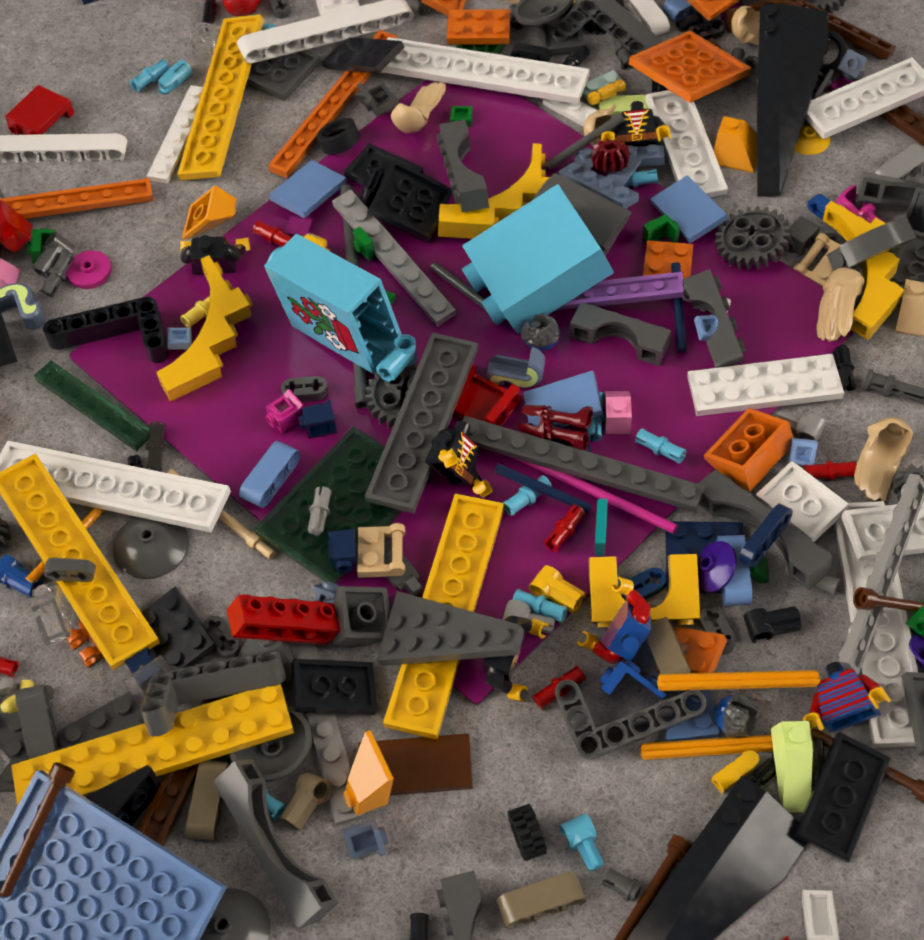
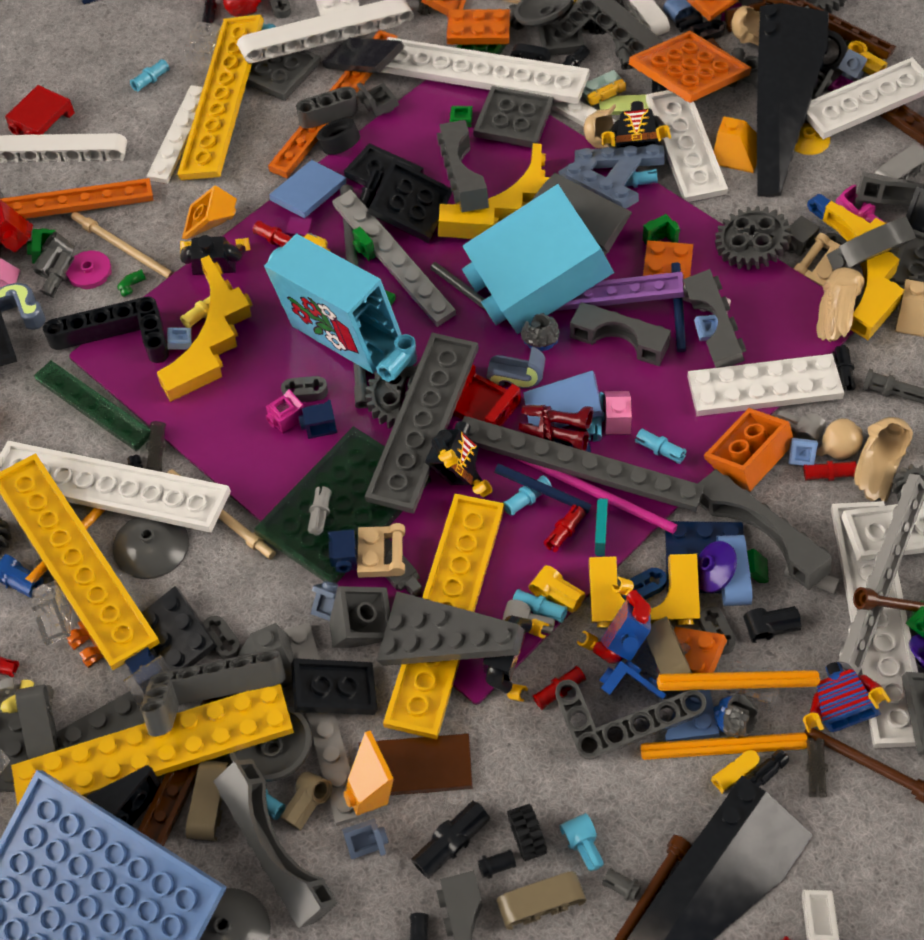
(59, 777): reddish brown piece -> none
(69, 570): dark grey beam -> none
(92, 226): none -> tan bar
(129, 280): none -> green arm
(174, 77): medium azure hinge -> none
(269, 474): medium blue beam -> none
(282, 619): red brick -> none
(327, 107): none -> dark grey beam
(414, 117): tan hair -> none
(450, 839): none -> black piece
(496, 863): none -> black pin
(513, 116): none -> dark grey plate
(583, 142): dark grey bar -> none
(610, 156): dark red gear -> none
(689, 208): medium blue tile -> none
(765, 535): dark blue beam -> none
(793, 763): yellowish green slope -> none
(812, 503): white plate -> none
(841, 439): none -> tan hair
(842, 797): black tile -> none
(873, 63): none -> yellow piece

